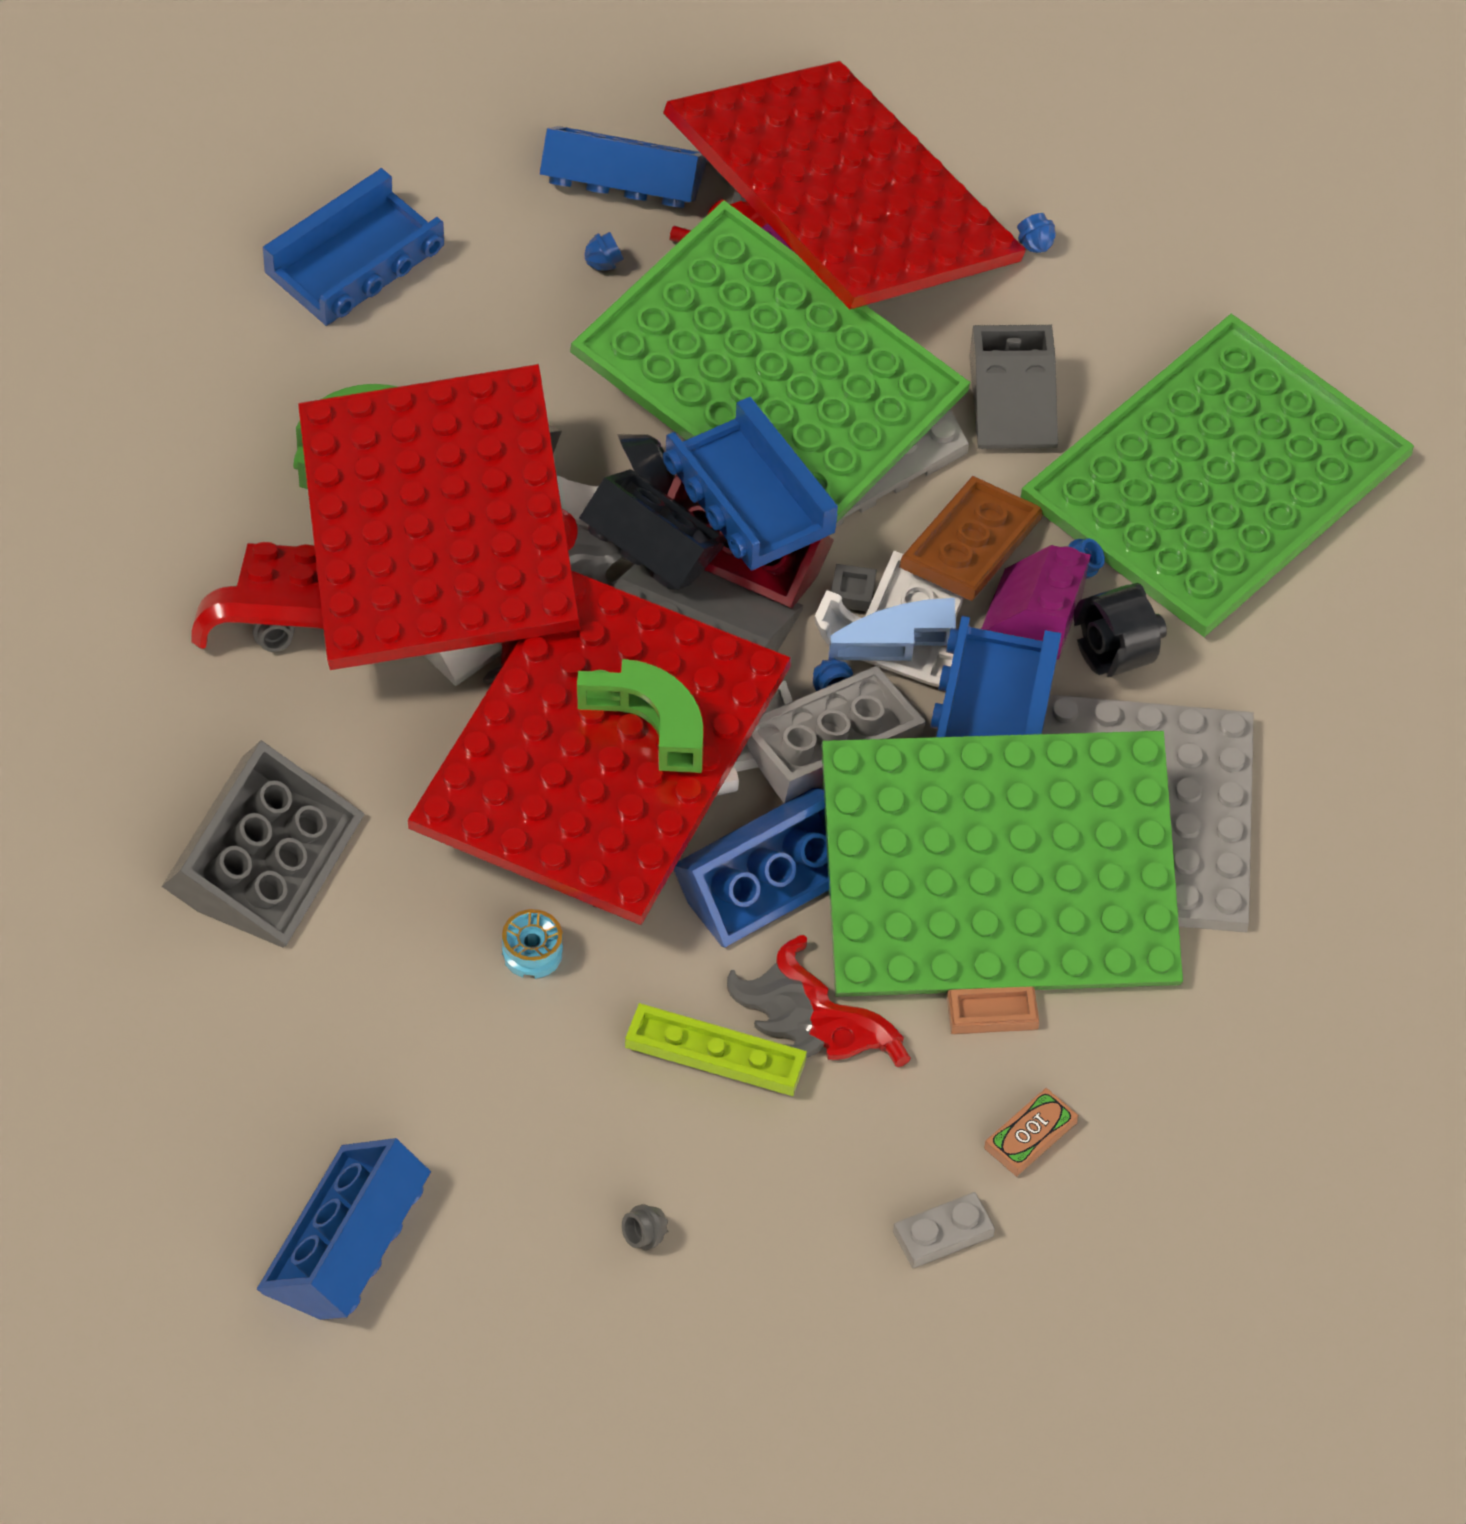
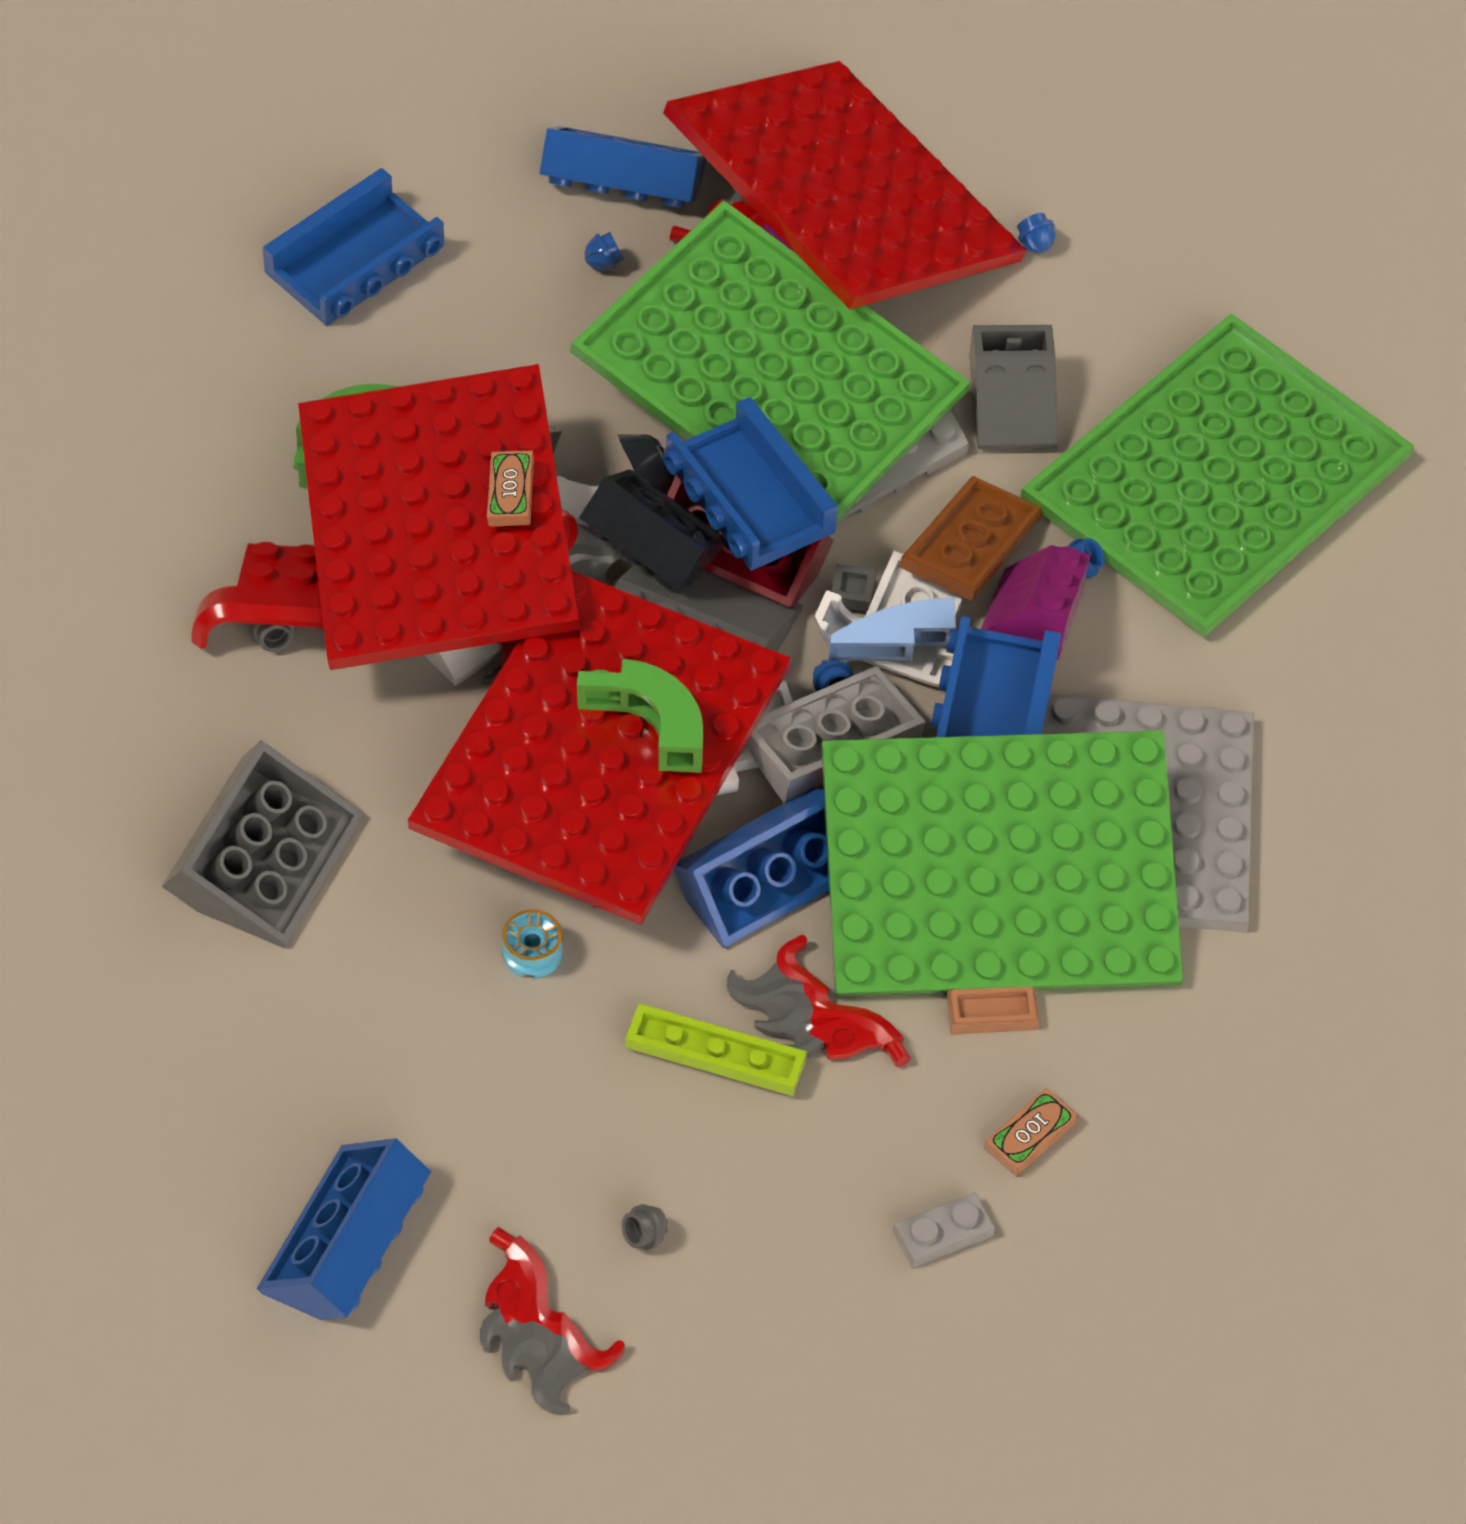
(510, 488): none -> nougat tile
(532, 1333): none -> piece
(1119, 630): black brick -> none

